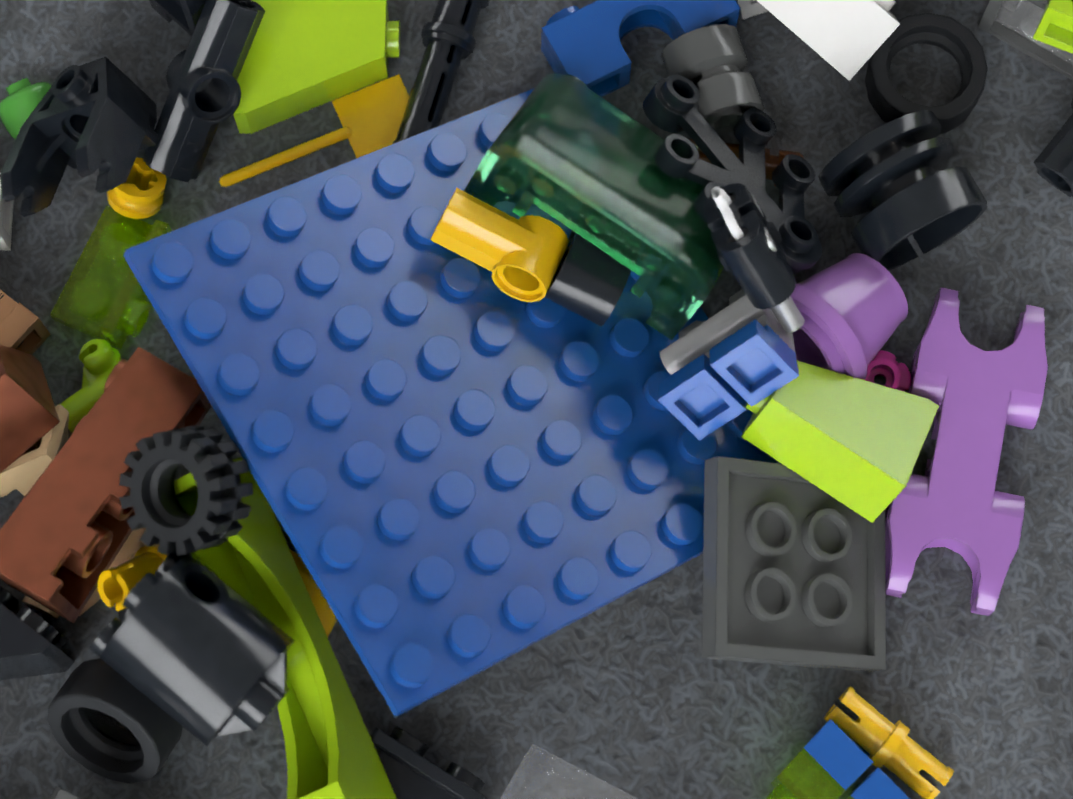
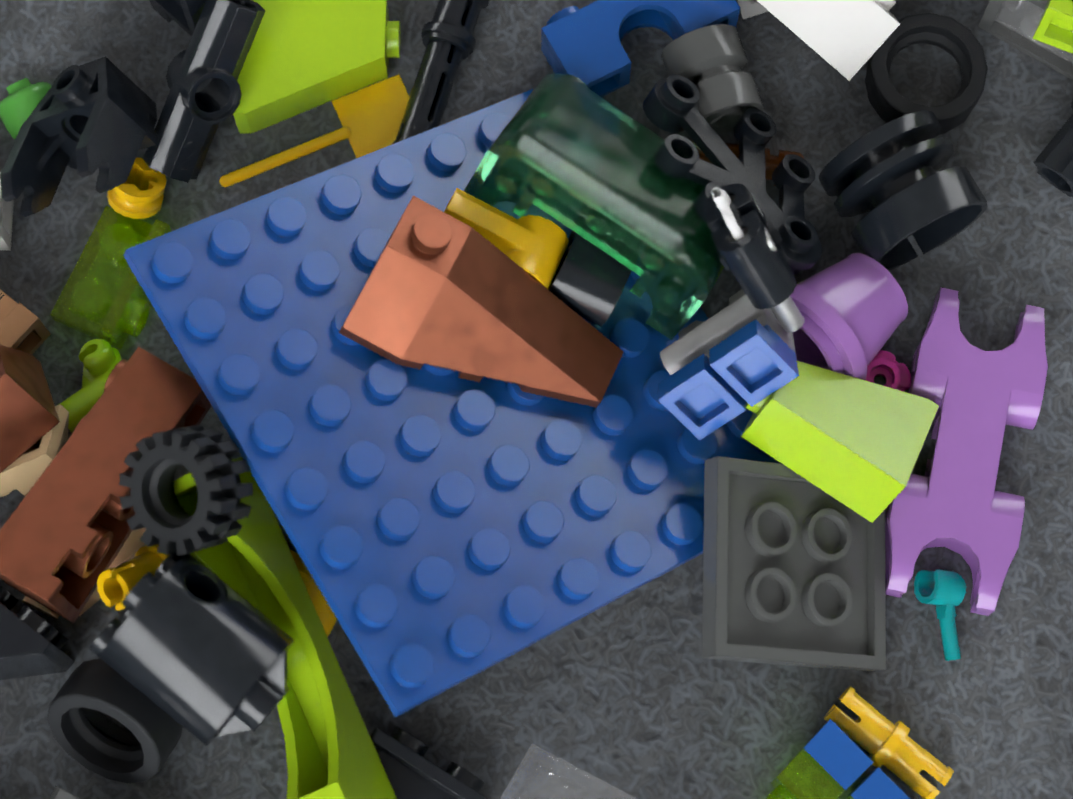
(466, 307): none -> wedge
(946, 591): none -> teal hand

